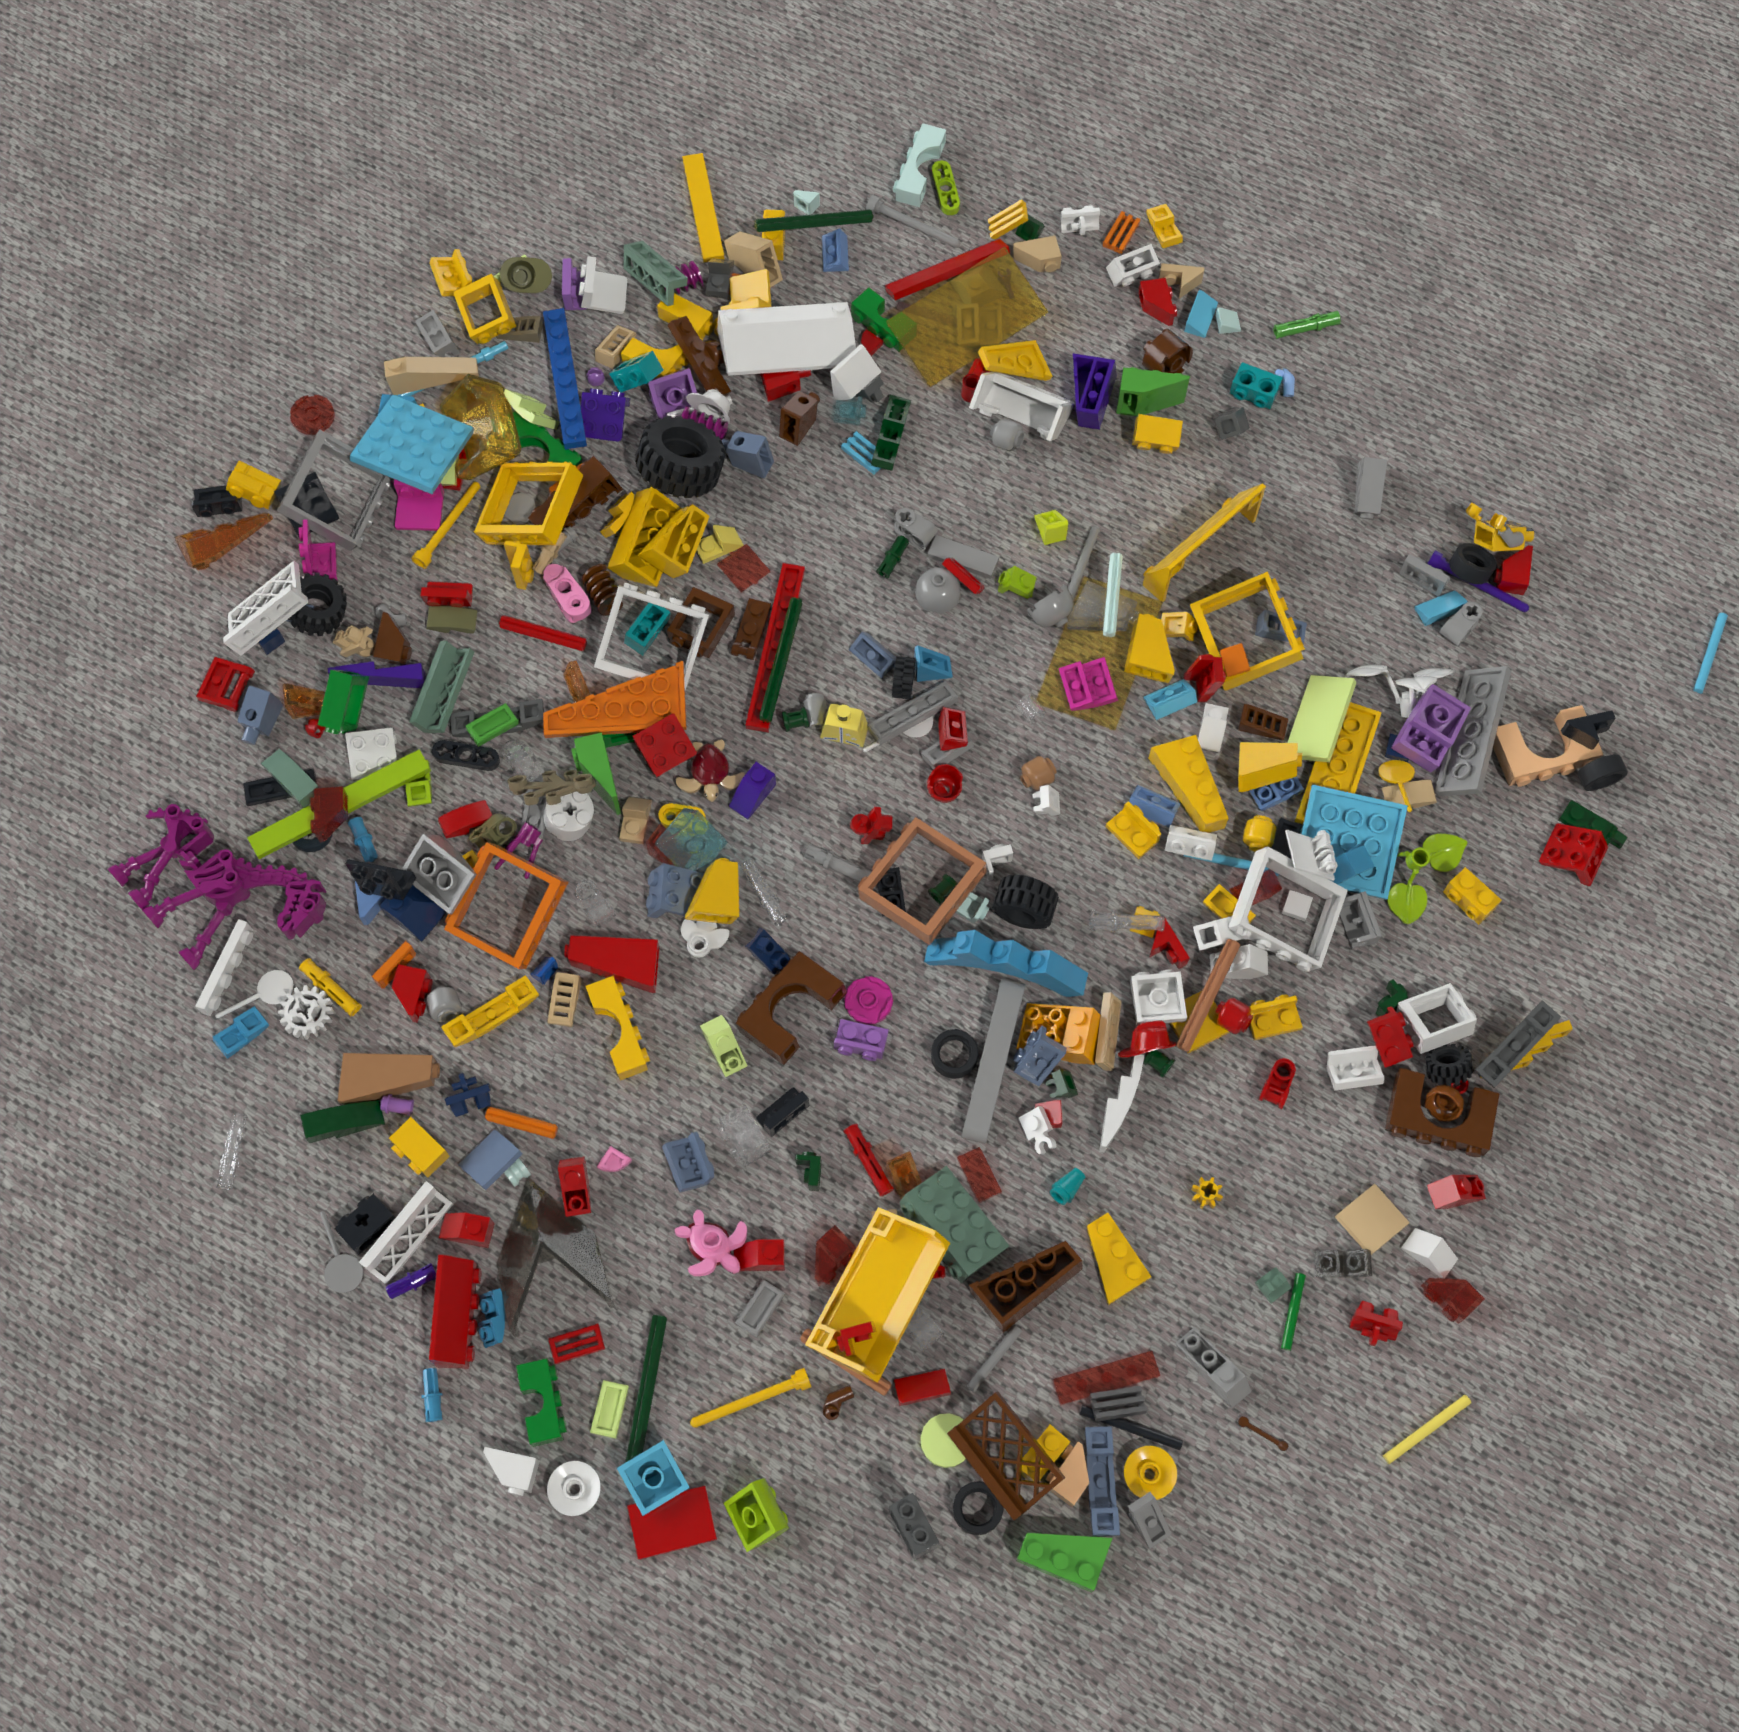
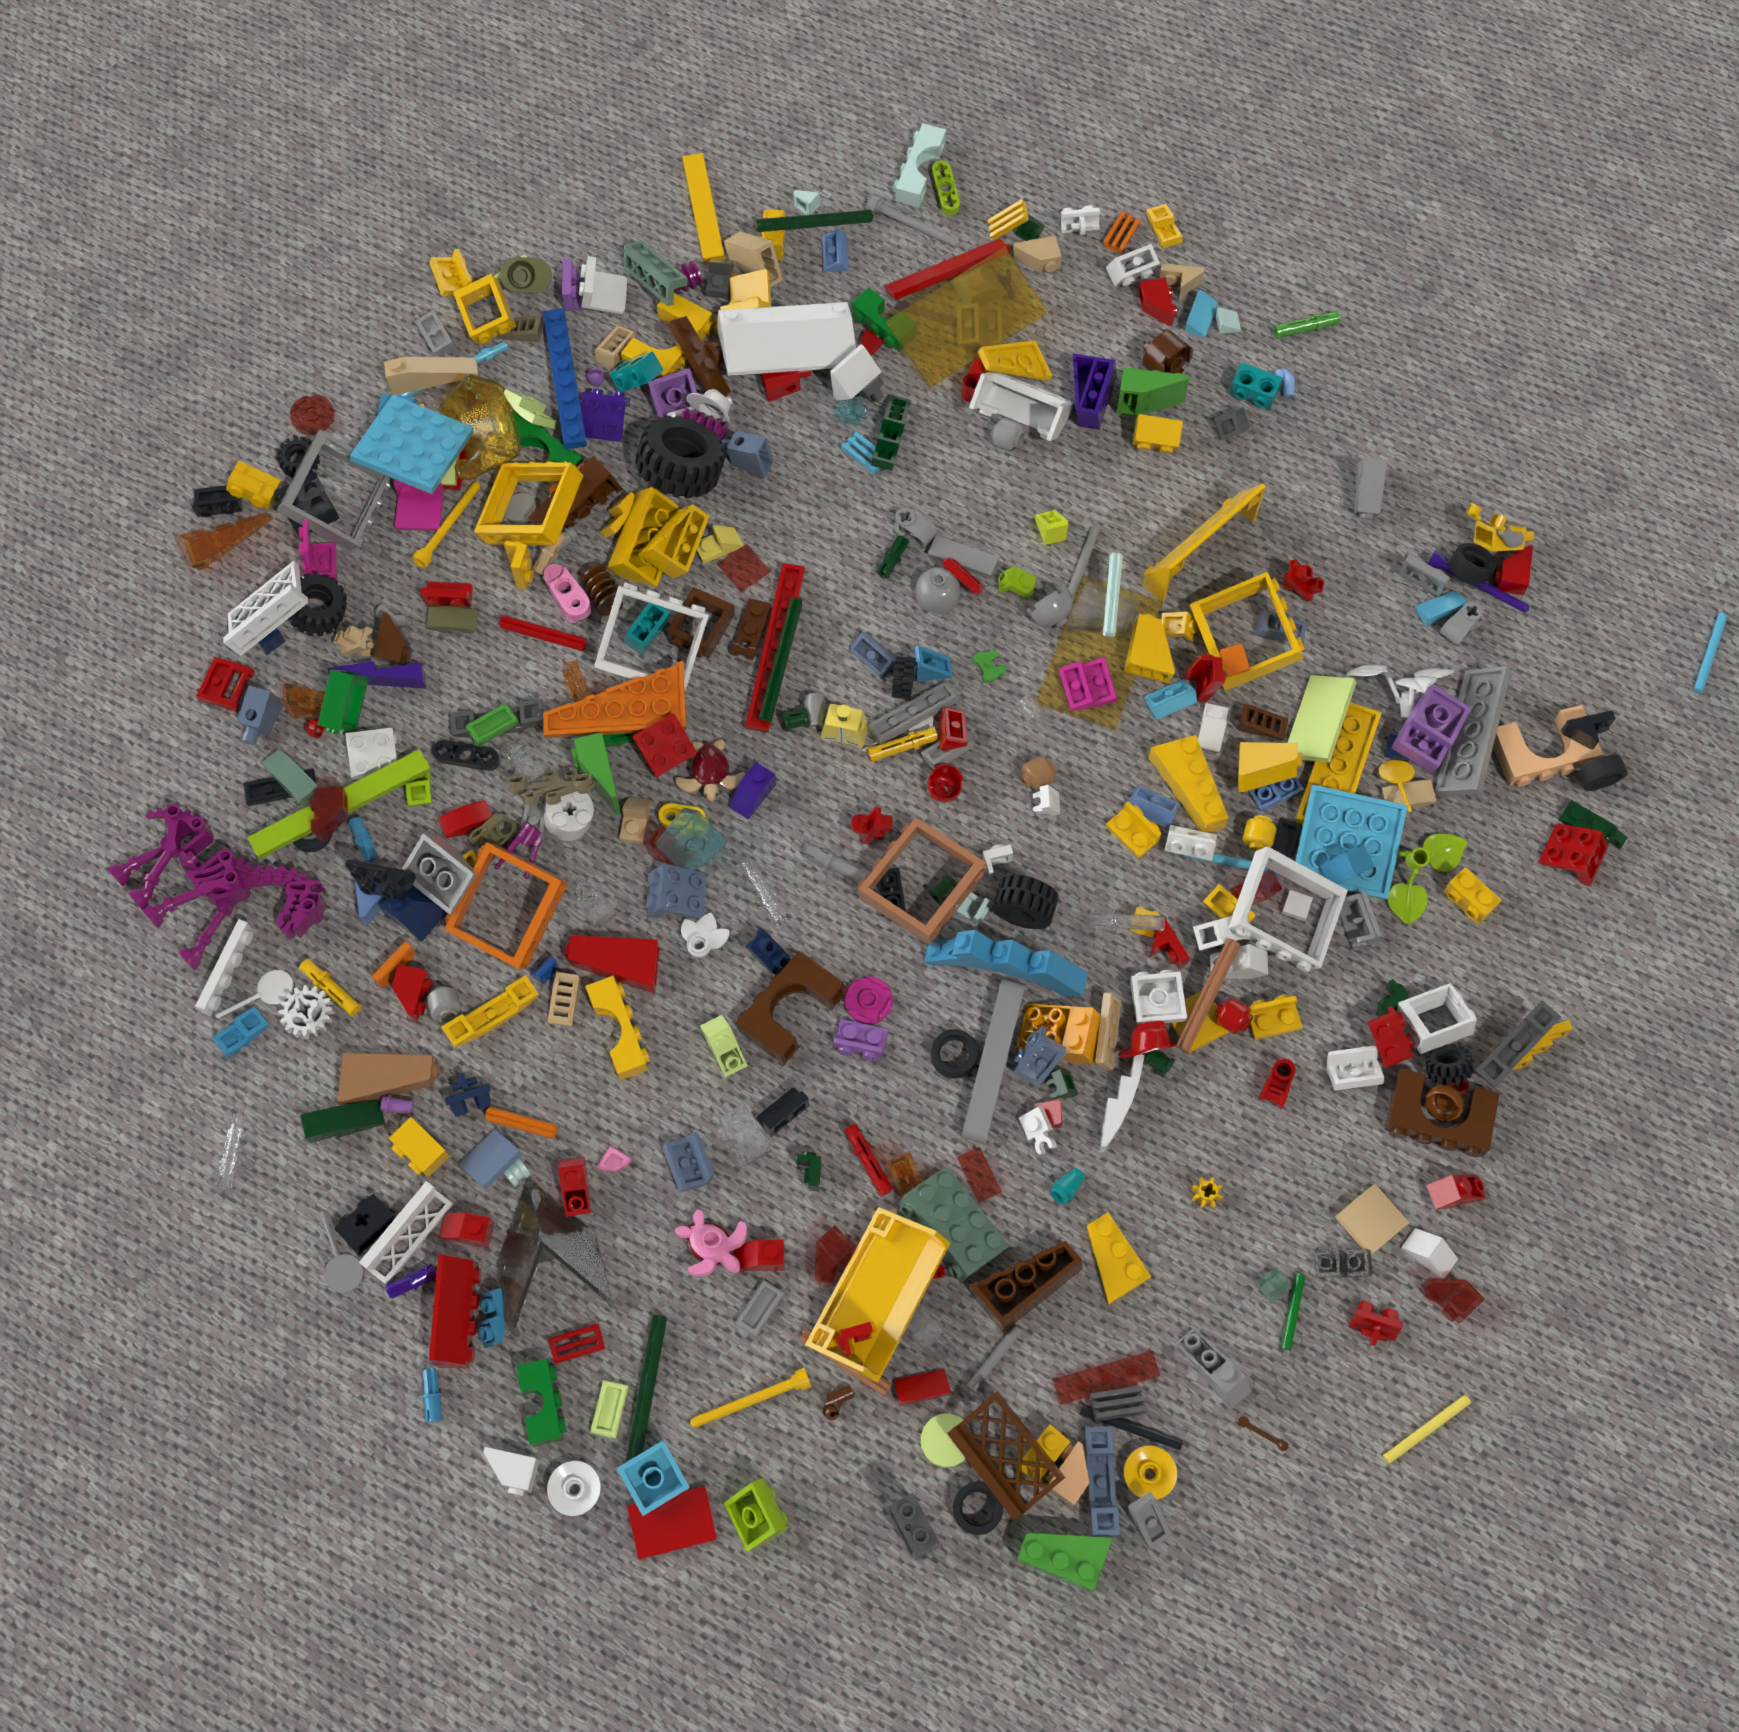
(291, 448): none -> black tyre
(438, 688): sand green fence -> none
(717, 894): yellow slope -> none
(798, 417): reddish brown torso -> none
(903, 744): none -> yellow pin
(985, 664): none -> bright green piece
(1301, 580): none -> red hips
(1312, 854): white hinge -> none

